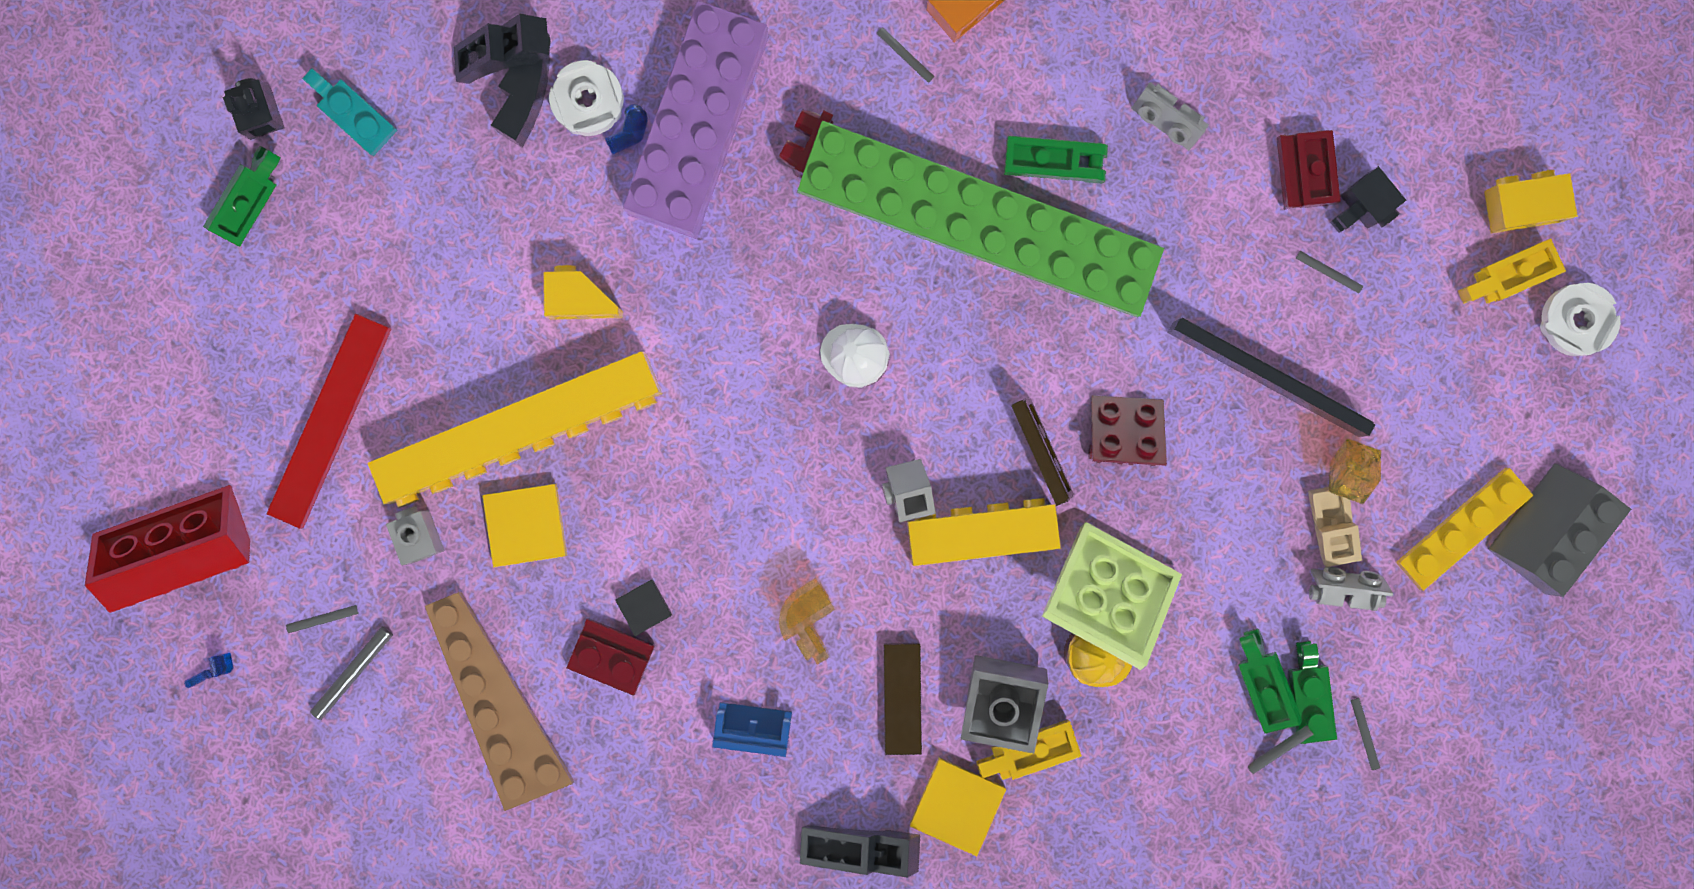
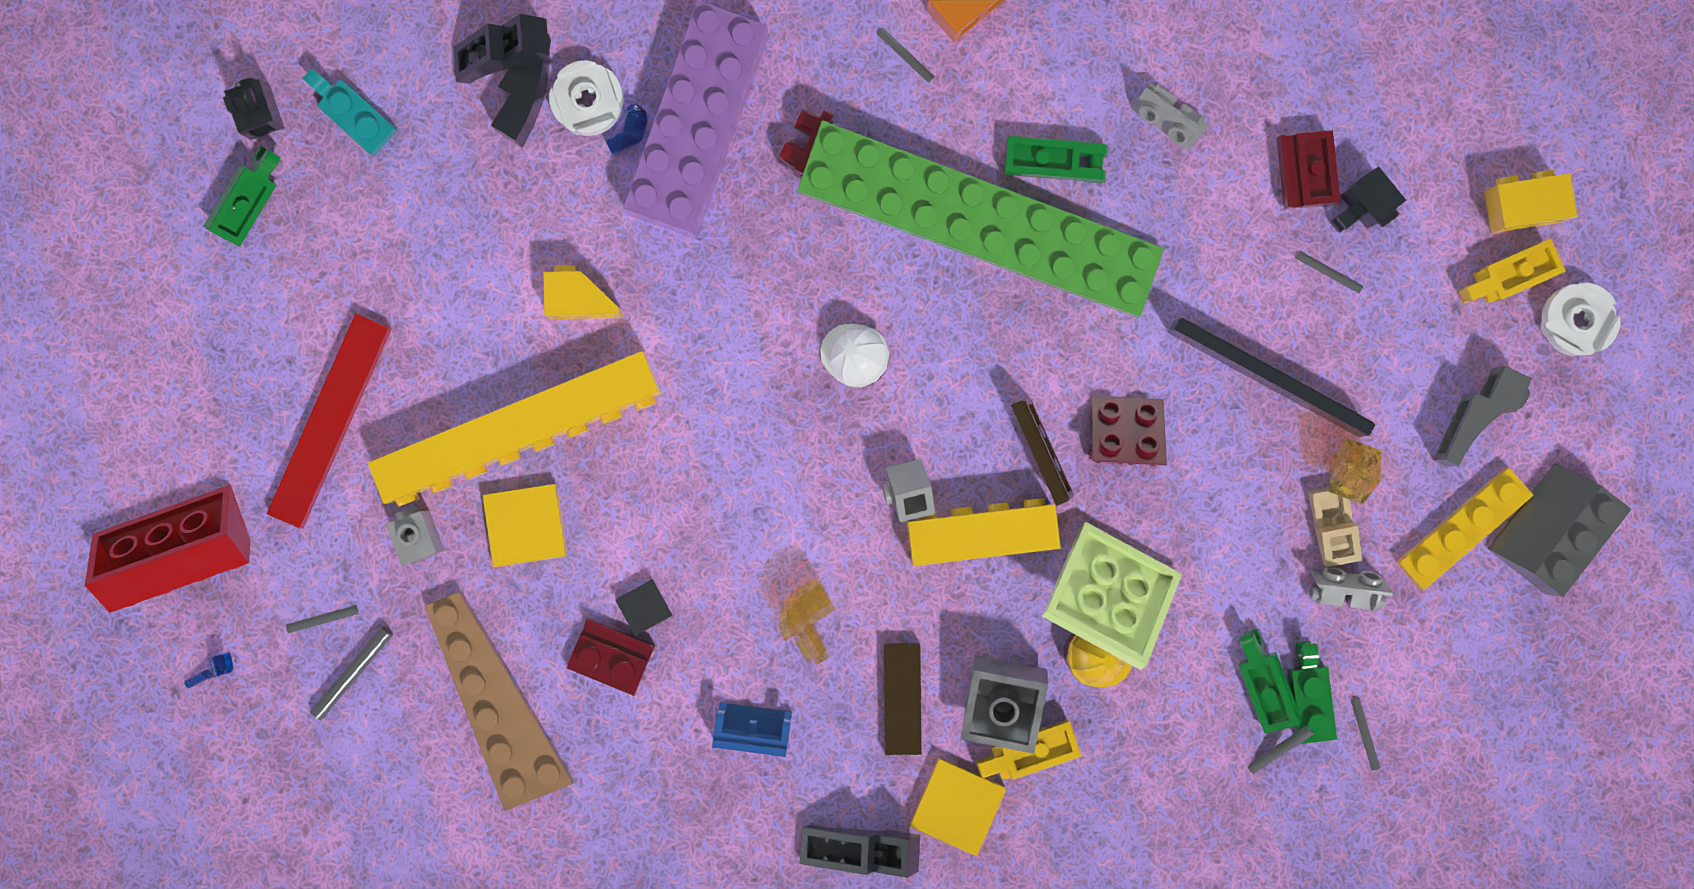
(1502, 393): none -> dark grey slope

